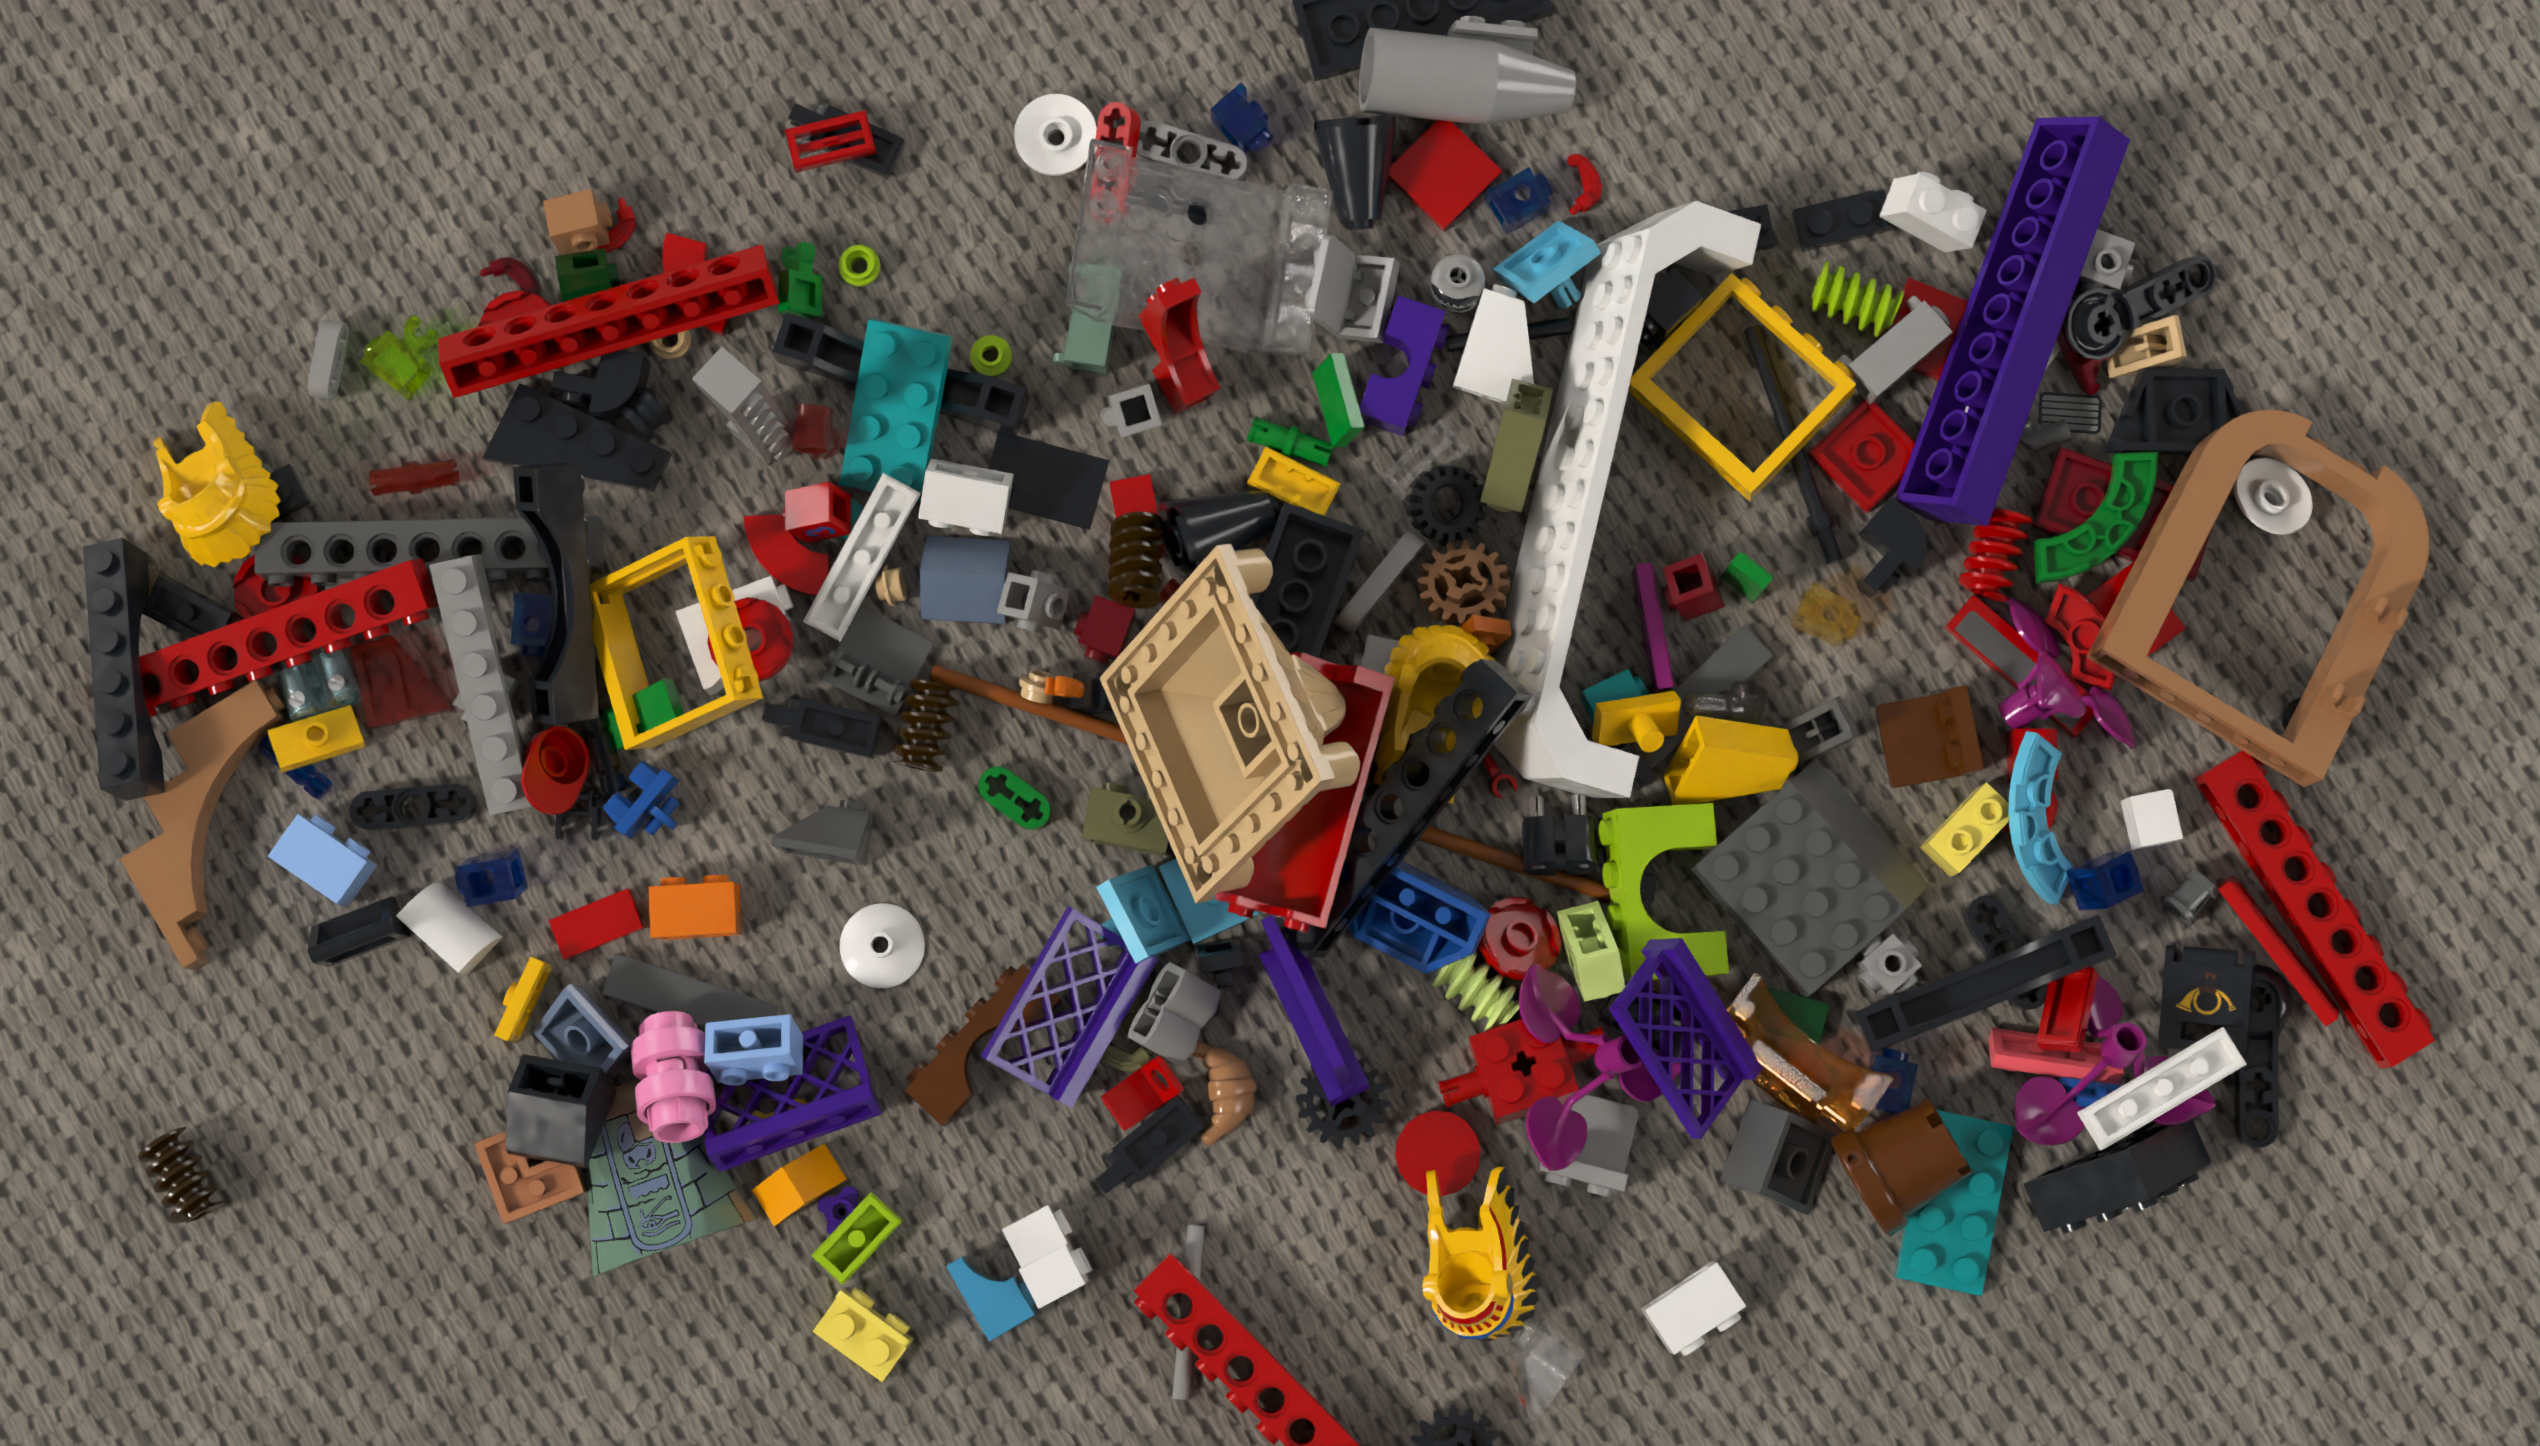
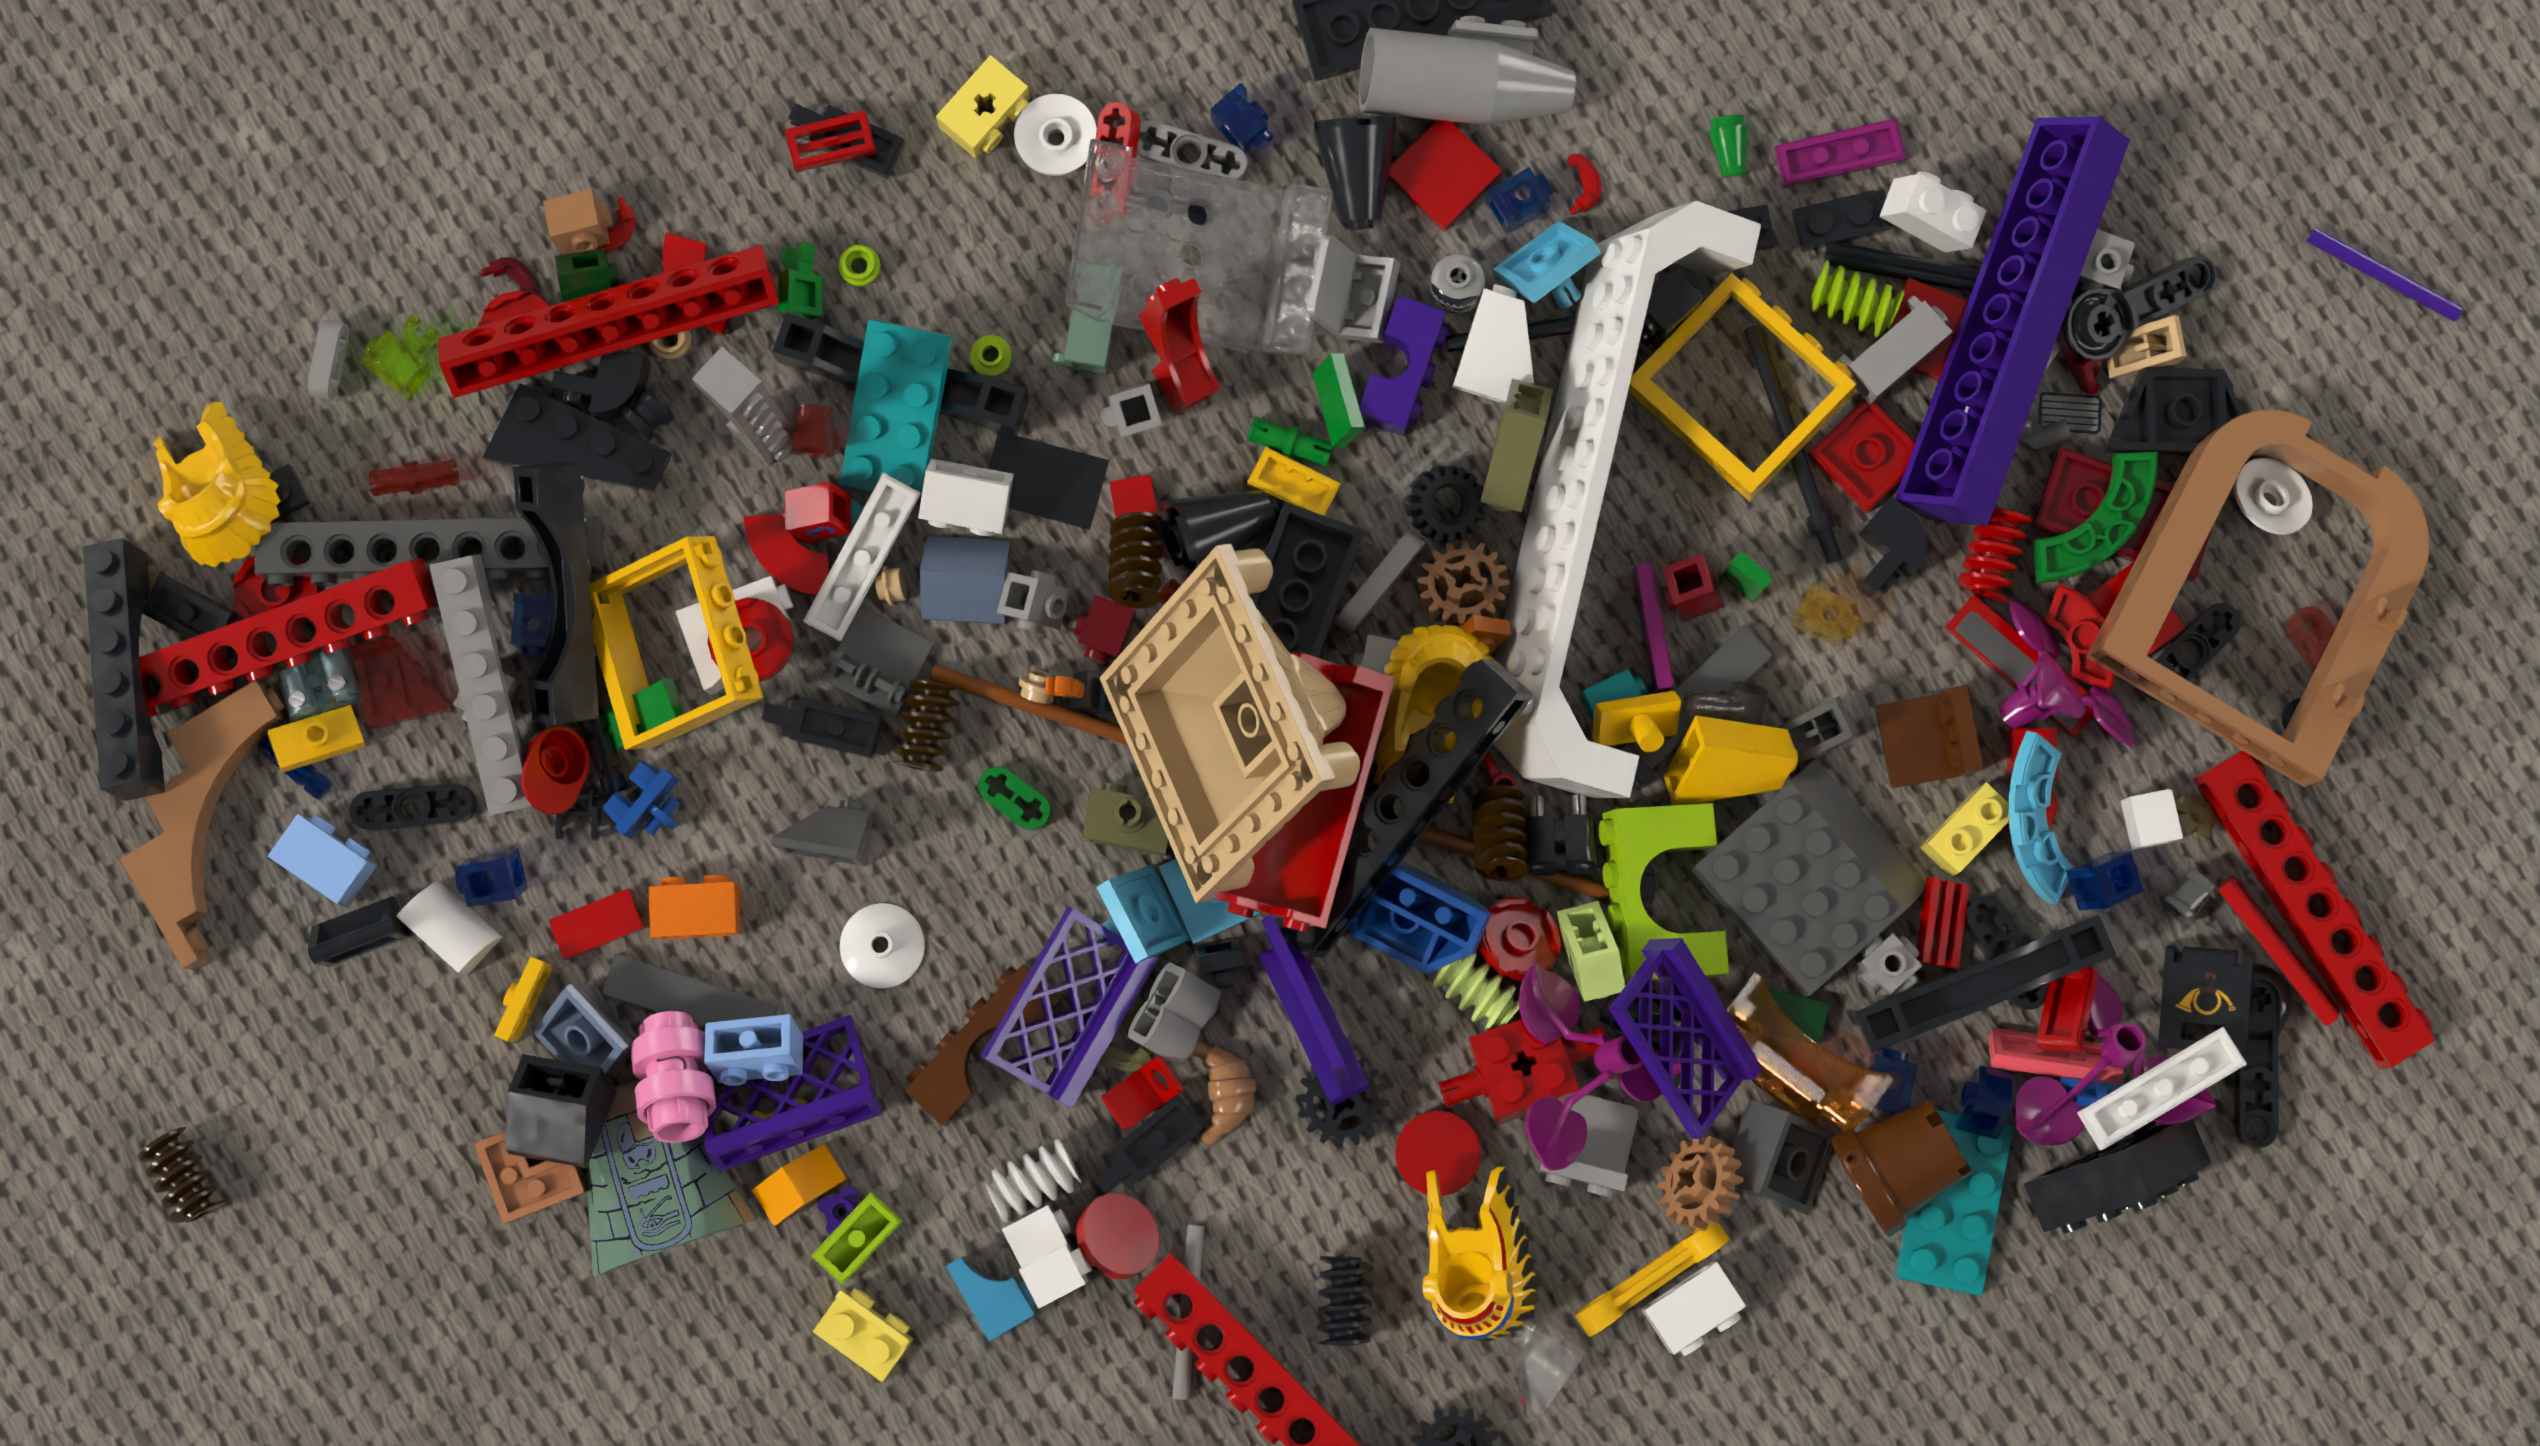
(986, 87): none -> light yellow brick
(1032, 1181): none -> white piece
(1118, 1235): none -> red tile
(1345, 1301): none -> black piece
(1500, 833): none -> dark brown piece
(1613, 1303): none -> yellow piece
(1700, 1183): none -> medium nougat gear
(1730, 142): none -> green cone
(1839, 153): none -> magenta tile
(1901, 266): none -> black axle
(1947, 924): none -> red tile
(1986, 1102): none -> clear blue brick
(2195, 817): none -> olive plant
(2203, 623): none -> black beam
(2305, 643): none -> clear red beam
(2384, 274): none -> dark purple bar

